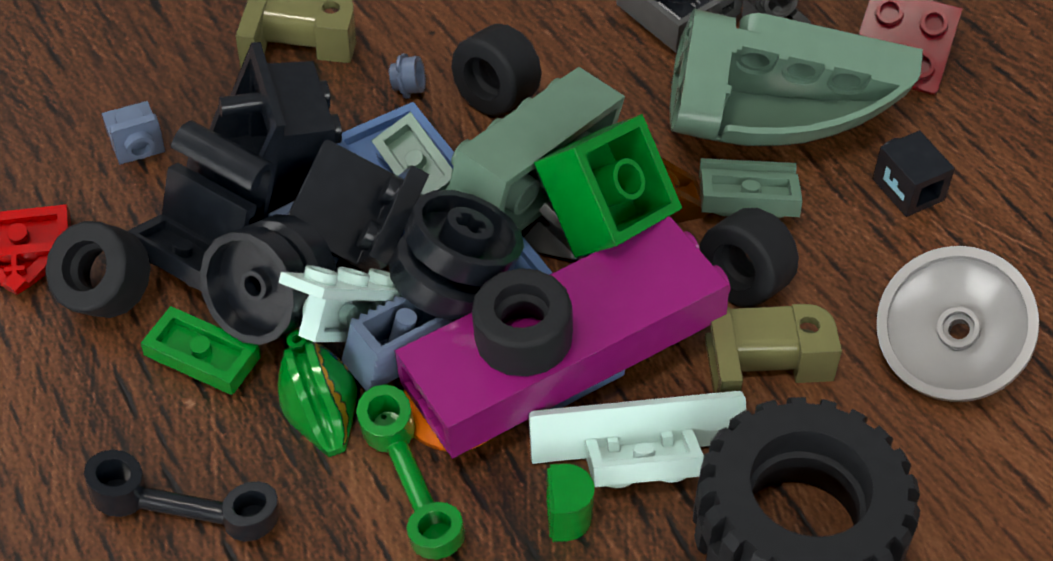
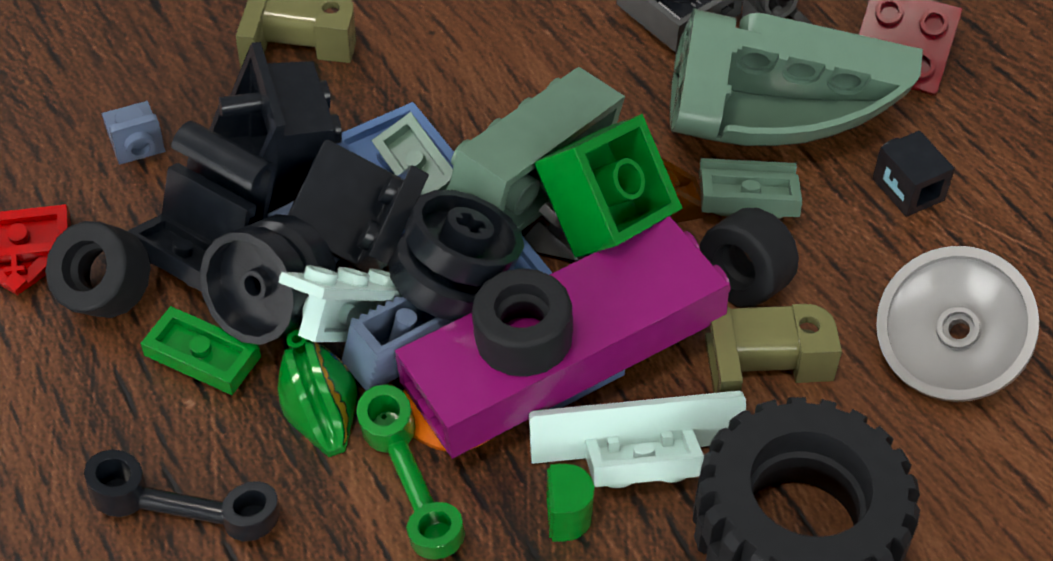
(407, 75): sand blue plate -> none
(496, 69): black tyre -> none

